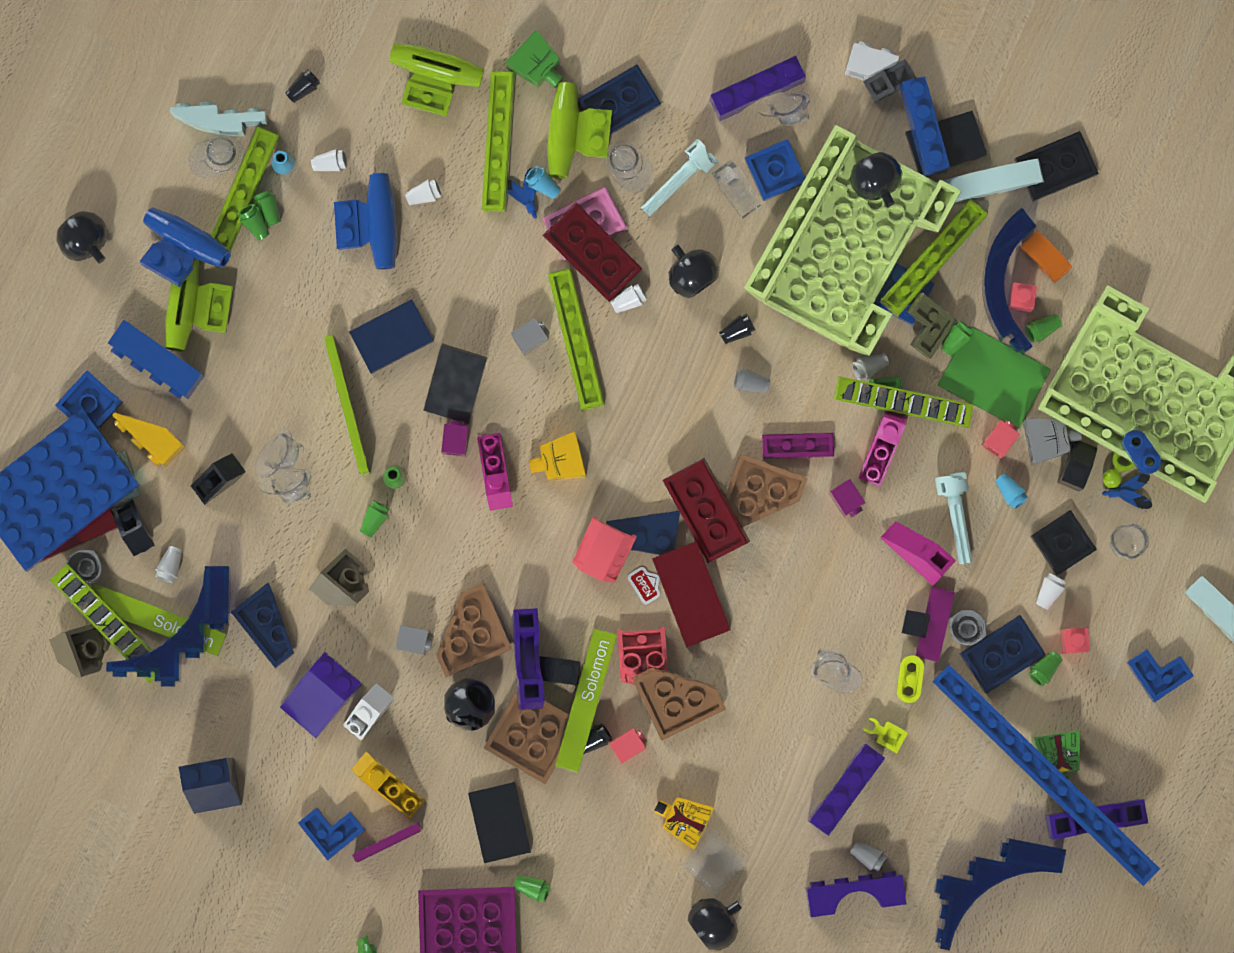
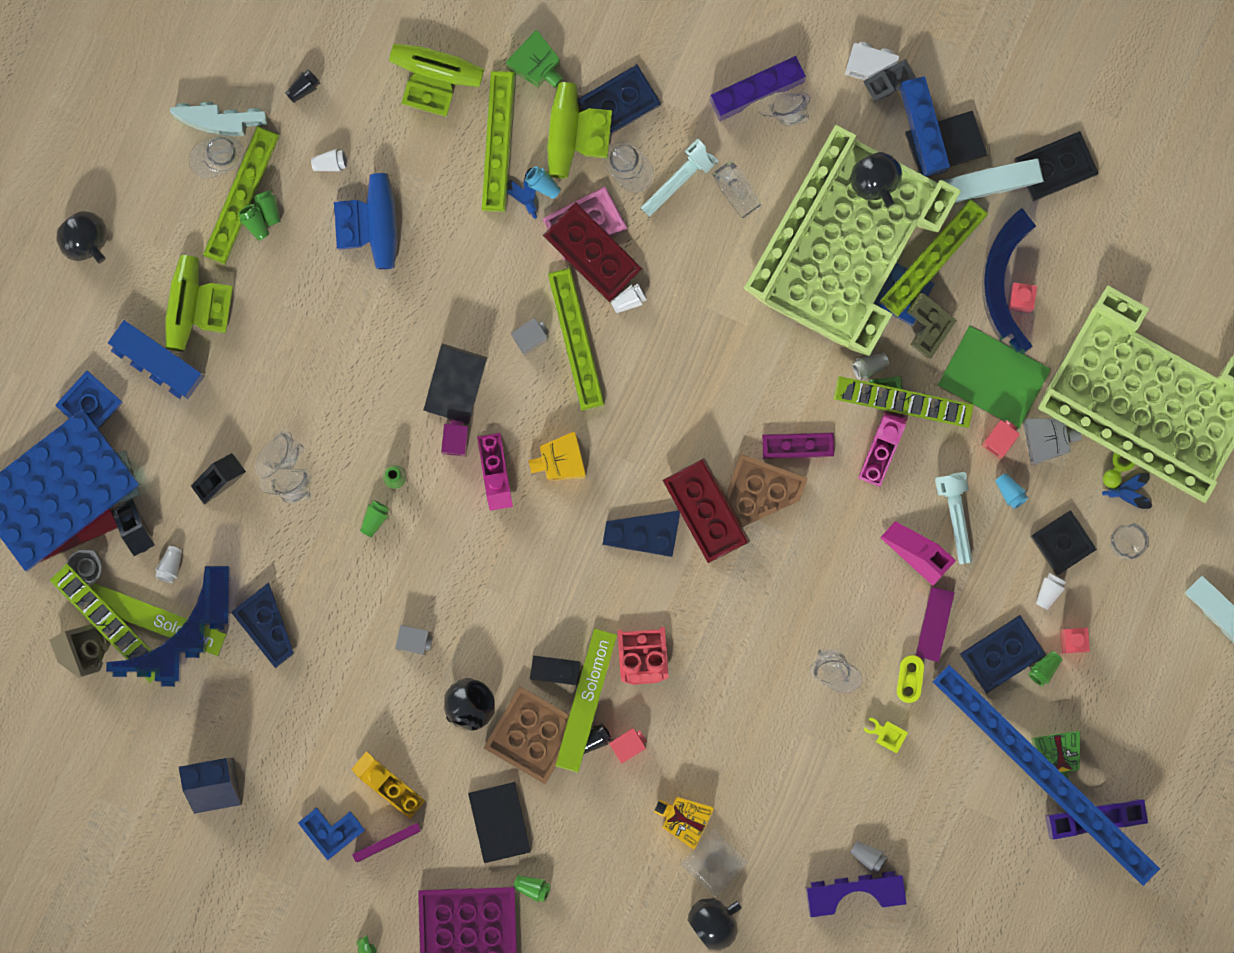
(156, 439): yellow slope -> none
(180, 245): blue plate -> none
(283, 167): medium azure cone -> none
(321, 694): dark purple slope -> none
(341, 581): dark tan slope -> none
(346, 404): lime tile -> none
(368, 711): white slope -> none
(391, 336): dark blue tile -> none
(424, 193): white cone -> none
(472, 633): medium nougat plate -> none
(527, 660): dark purple arch -> none
(603, 551): coral slope -> none
(645, 585): sticker -> none
(676, 700): medium nougat plate -> none
(691, 594): dark red tile -> none
(692, 271): black piece -> none
(737, 329): black cone -> none
(751, 381): light grey cone -> none
(775, 170): blue plate -> none
(846, 789): dark purple arch -> none
(847, 499): magenta brick -> none
(915, 623): black tile -> none
(957, 338): bright green cone -> none
(967, 627): light grey hat -> none
(984, 873): clear blue arch -> none
(1041, 328): bright green cone -> none
(1047, 257): orange slope -> none
(1078, 466): black slope -> none
(1139, 453): blue plate -> none
(1158, 681): blue plate -> none

